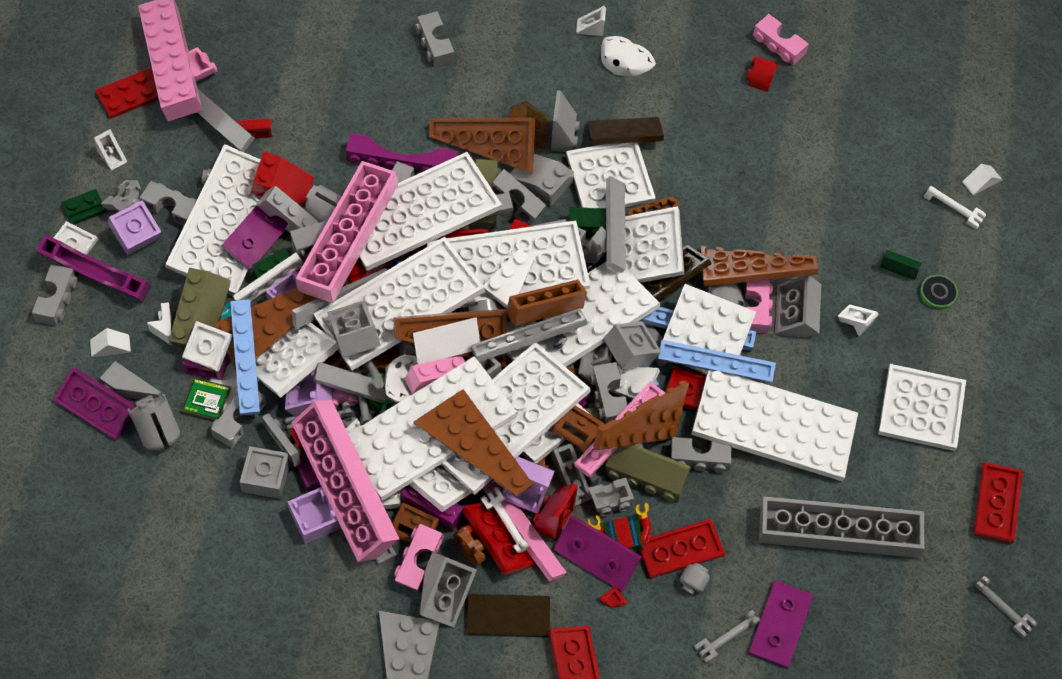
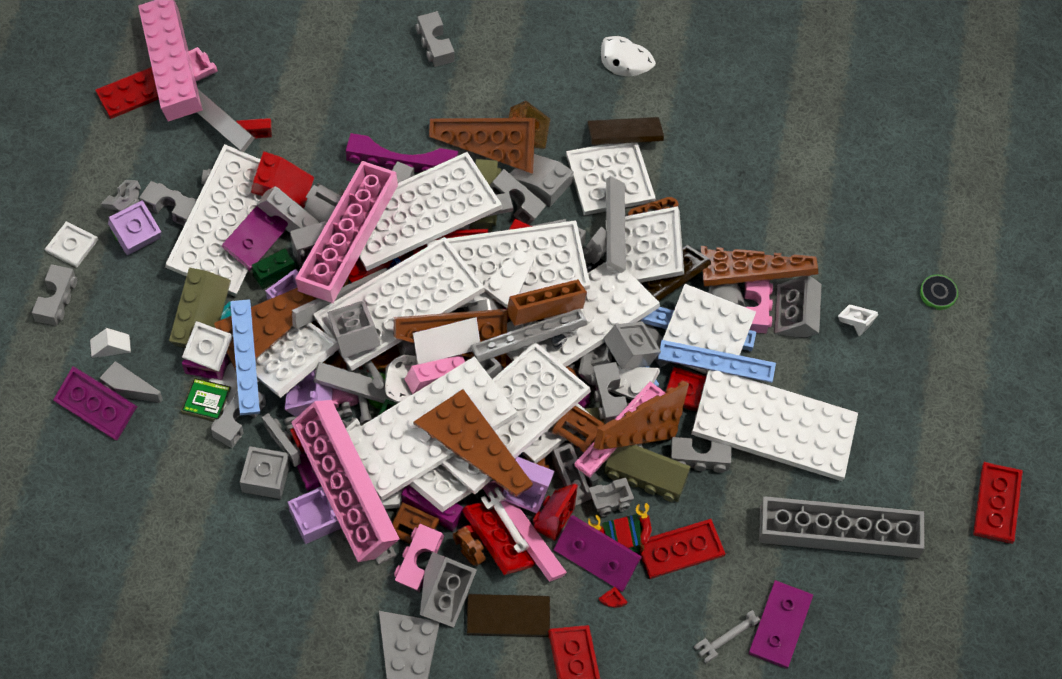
(83, 207): dark green plate -> none
(93, 269): magenta arch -> none
(109, 149): white slope -> none
(146, 427): light grey cylinder -> none
(164, 326): white slope -> none
(264, 282): white tile -> none
(564, 125): light grey slope -> none
(588, 218): dark green brick -> none
(592, 23): white slope -> none
(694, 578): light grey head -> none
(762, 73): red cylinder -> none
(789, 49): bright pink arch -> none
(900, 264): dark green panel -> none
(922, 407): white plate -> none
(975, 217): white hinge -> none
(981, 179): white slope -> none
(1020, 622): light grey hinge -> none

